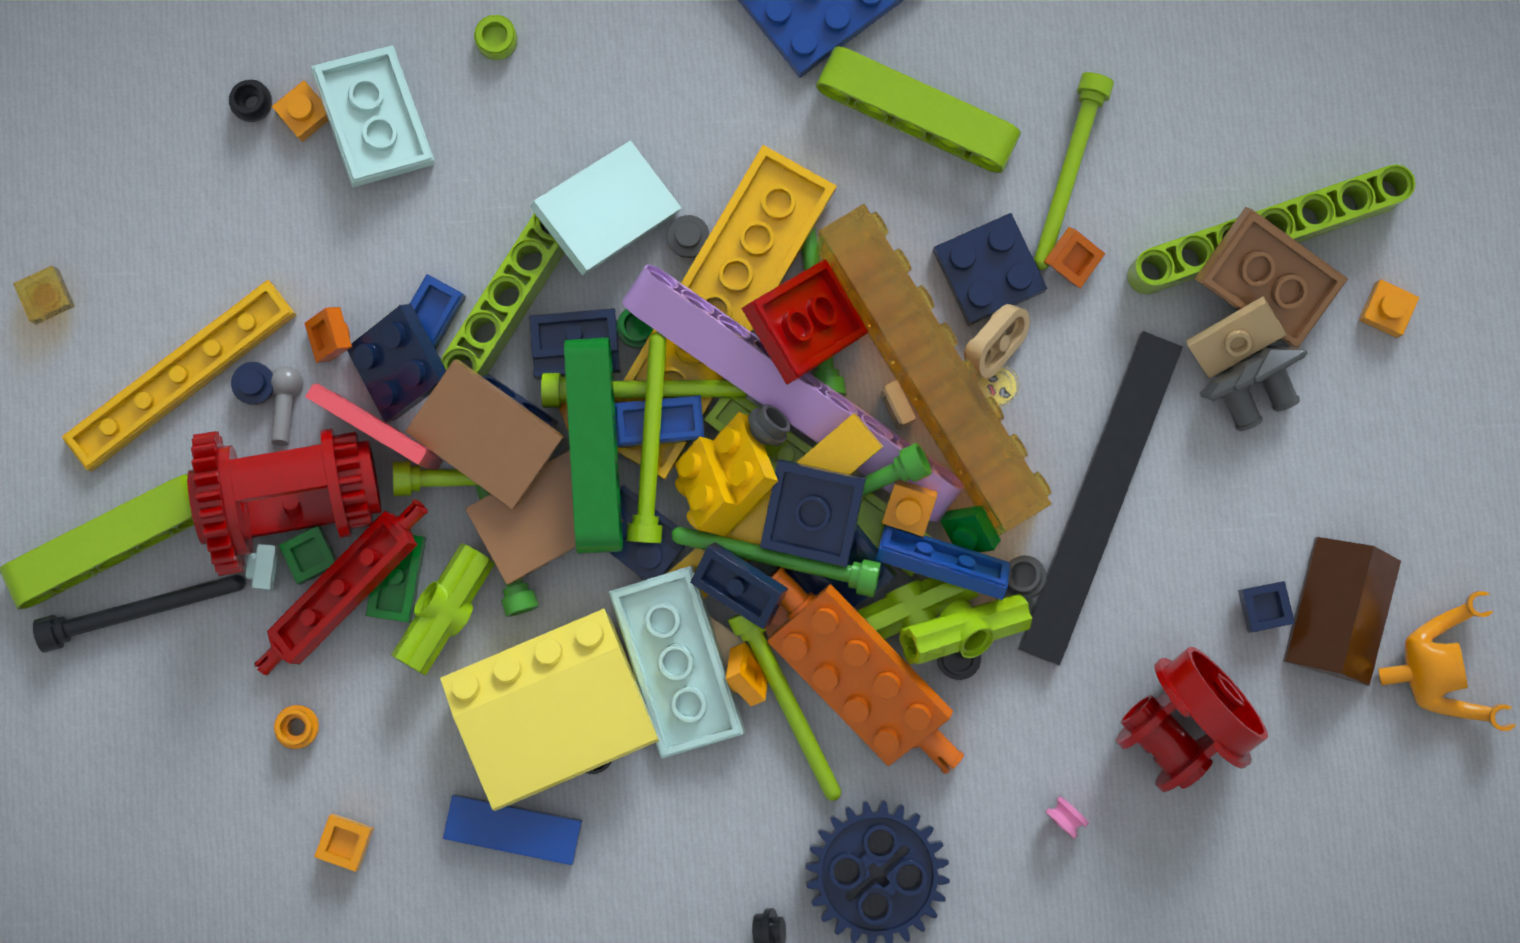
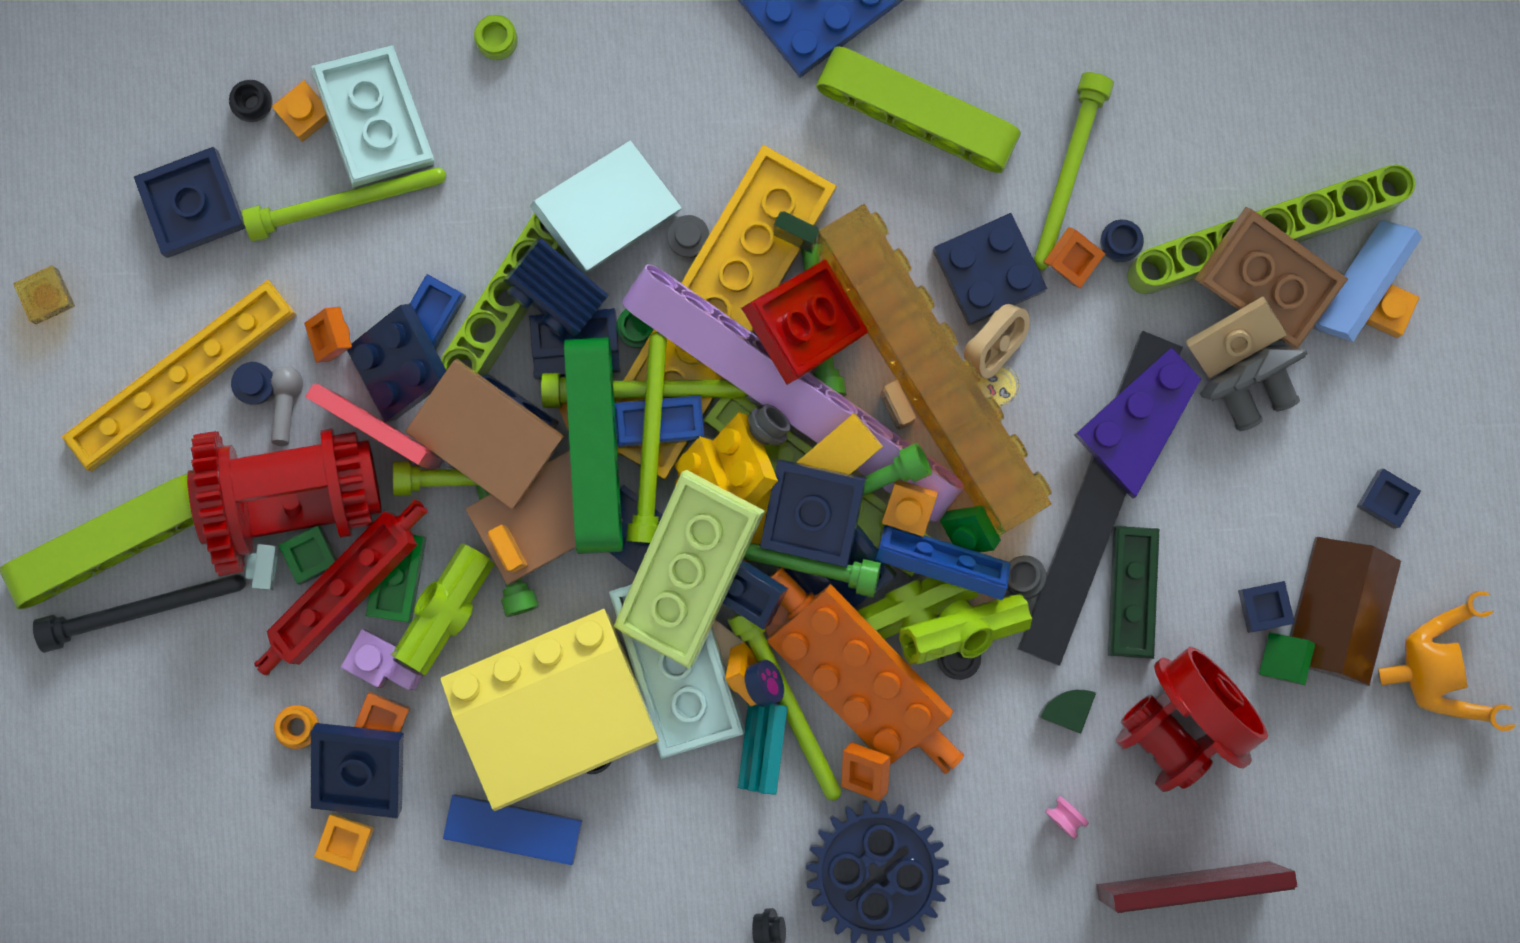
(189, 202): none -> dark blue plate
(262, 222): none -> lime piece
(356, 770): none -> dark blue plate
(372, 662): none -> lavender plate
(382, 714): none -> orange plate
(507, 549): none -> light orange tile
(554, 289): none -> dark blue brick
(688, 568): none -> yellowish green tile
(762, 748): none -> teal tile
(764, 683): none -> dark blue tile
(796, 231): none -> dark green tile
(865, 771): none -> orange plate
(1069, 709): none -> dark green tile
(1122, 240): none -> dark blue plate
(1133, 592): none -> dark green tile
(1138, 422): none -> dark purple wing
(1196, 886): none -> dark red tile
(1287, 658): none -> green tile
(1368, 279): none -> light blue tile
(1388, 498): none -> dark blue plate

